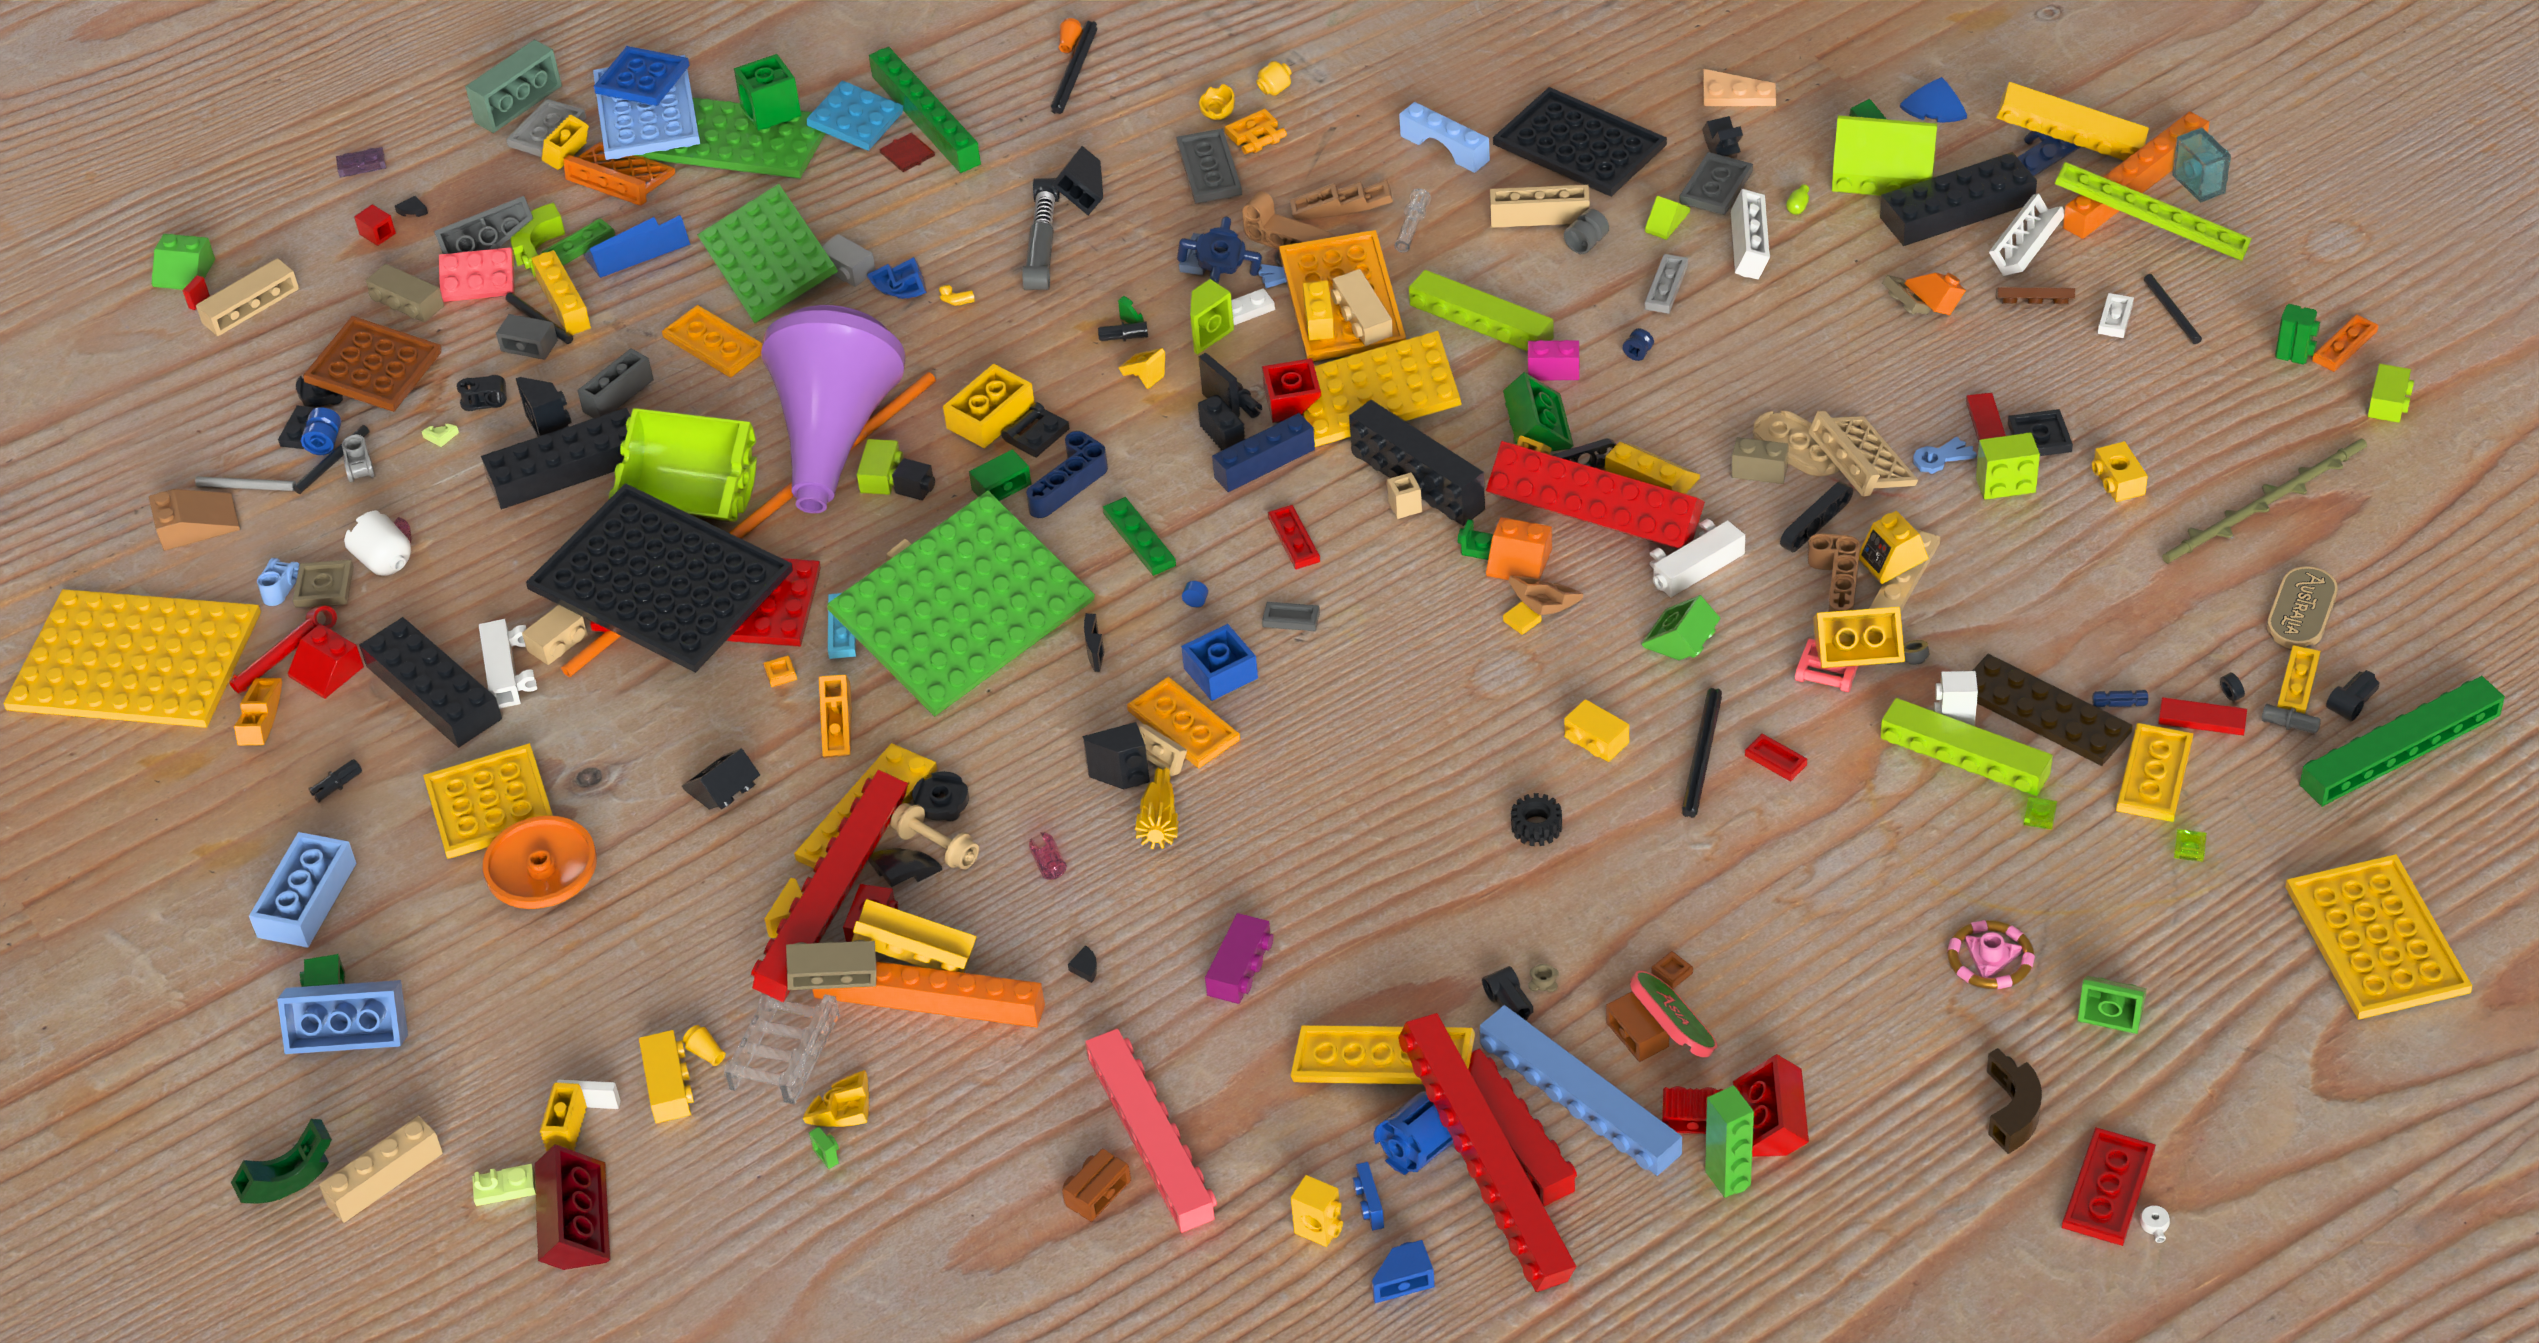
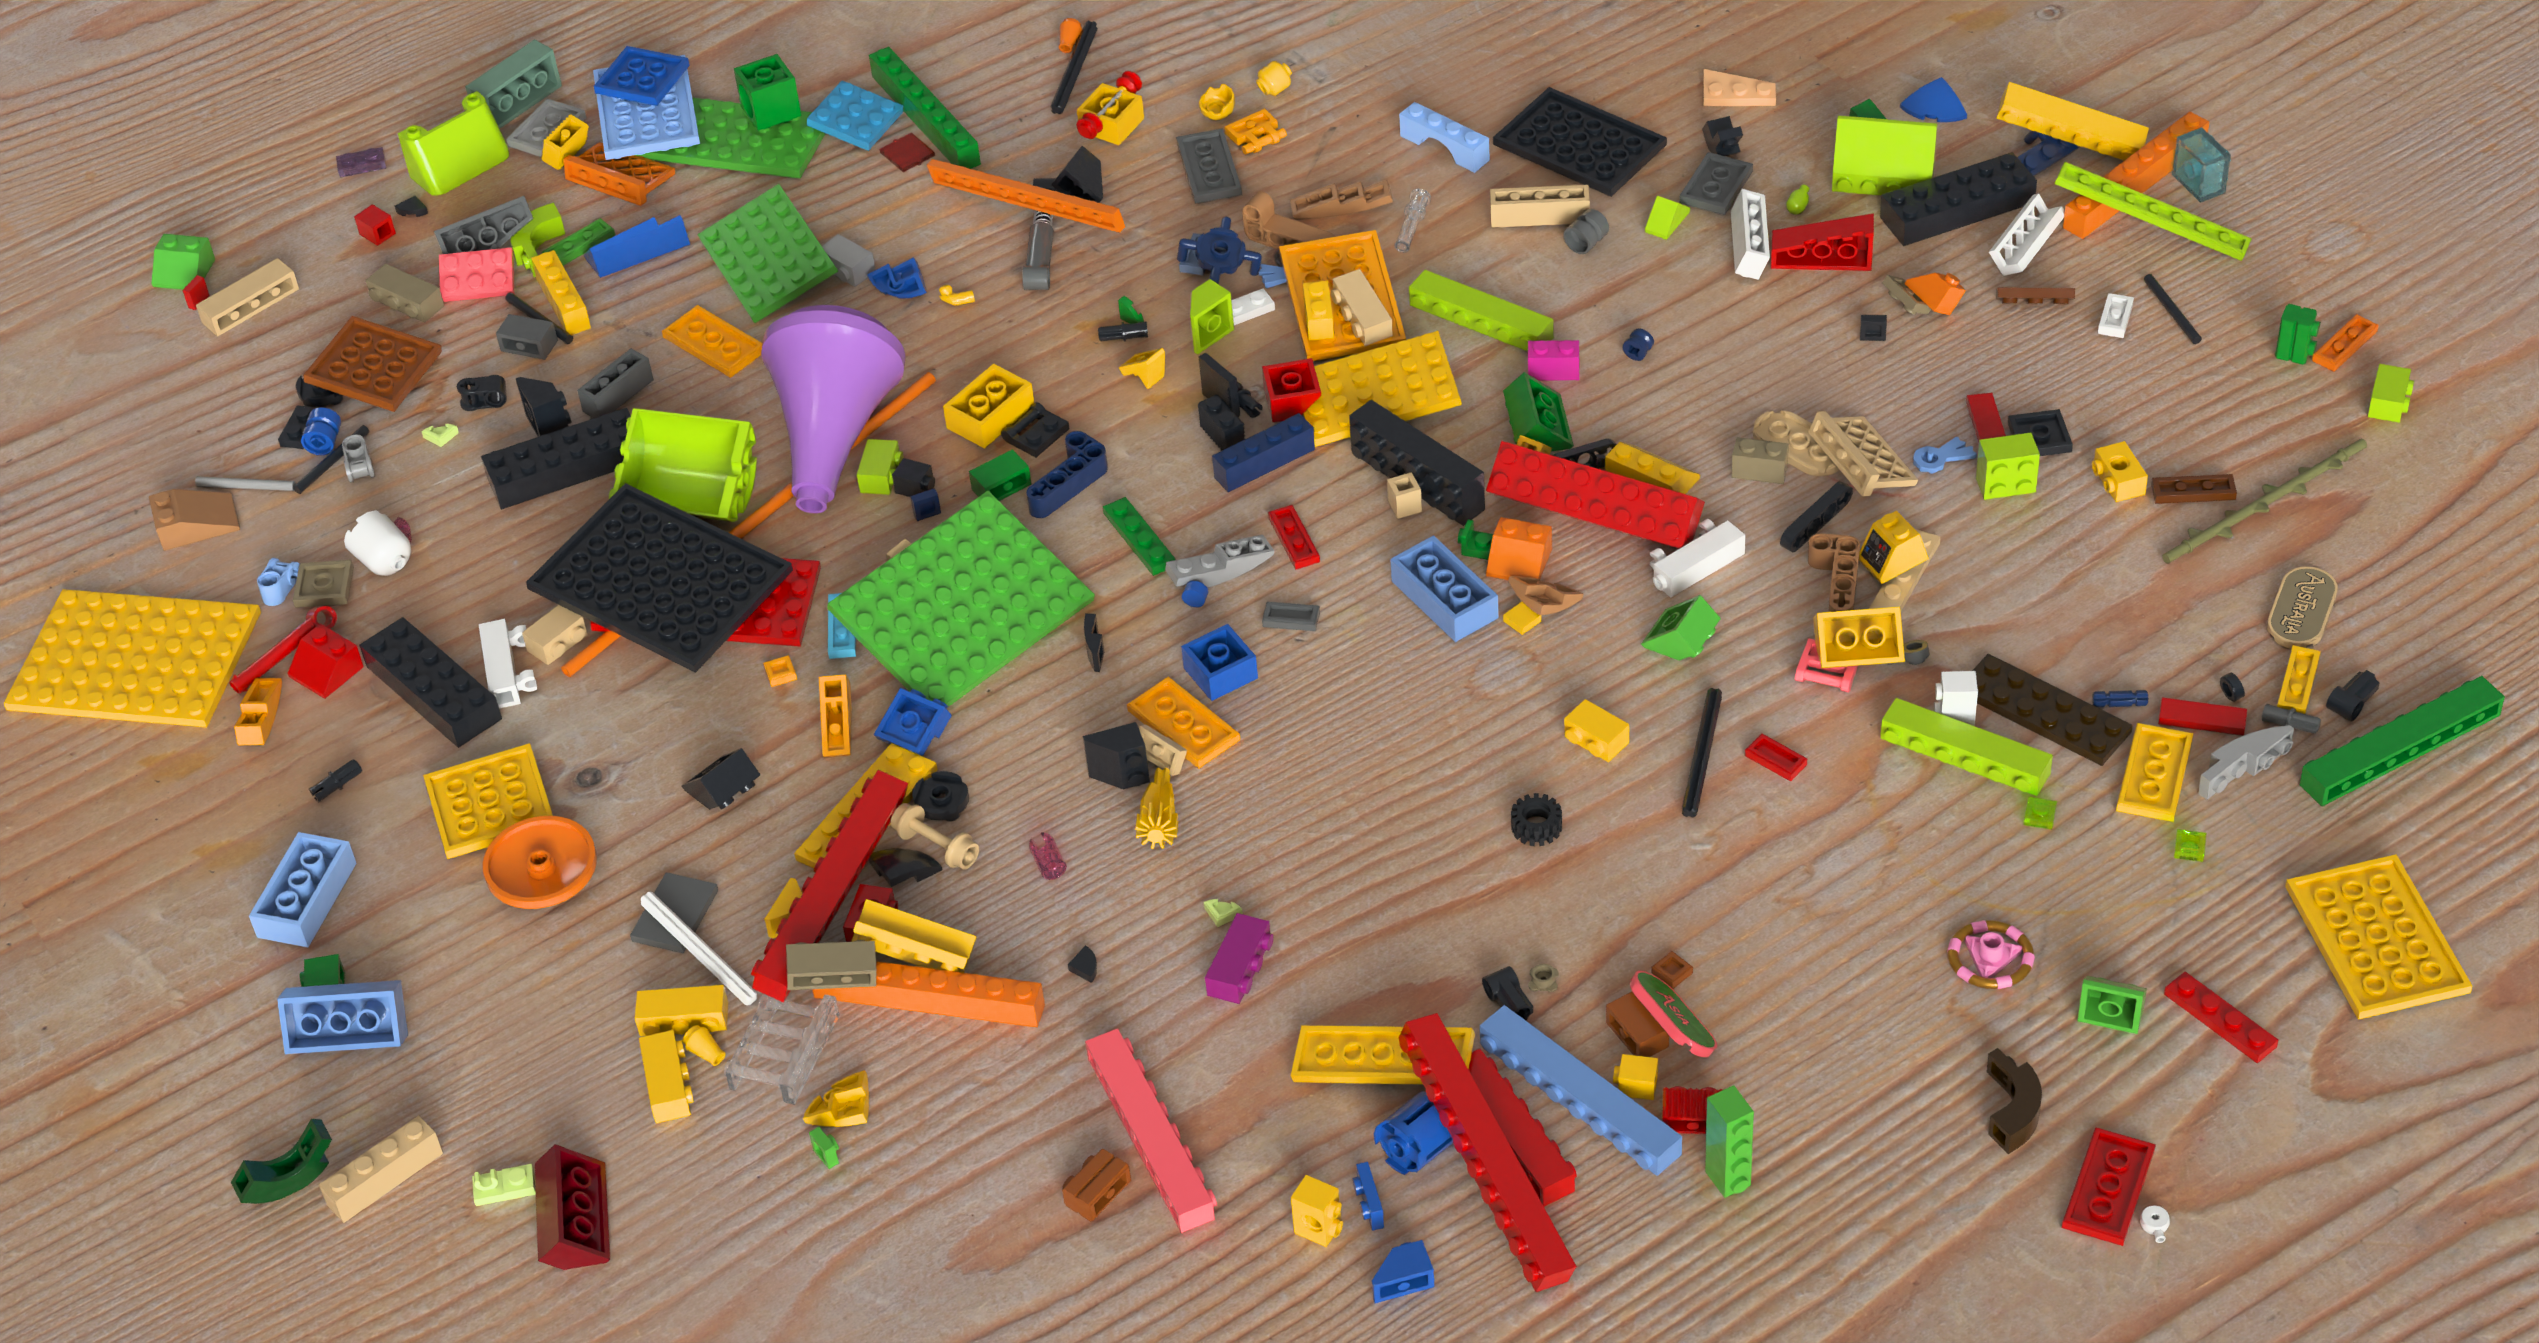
(455, 149): none -> lime windscreen
(563, 1116): yellow brick -> none
(598, 1093): white tile -> none
(681, 1009): none -> yellow brick
(687, 899): none -> dark grey tile
(699, 948): none -> white axle
(913, 721): none -> blue plate
(925, 504): none -> dark blue plate
(1026, 195): none -> orange plate
(1112, 111): none -> yellow brick
(1221, 911): none -> yellowish green tile
(1225, 563): none -> light grey slope
(1444, 588): none -> medium blue brick
(1637, 1076): none -> yellow brick
(1666, 283): light grey plate -> none
(1778, 1104): red slope -> none
(1825, 245): none -> red wedge
(1873, 327): none -> black plate
(2194, 488): none -> reddish brown plate
(2221, 1017): none -> red plate
(2246, 753): none -> light grey slope

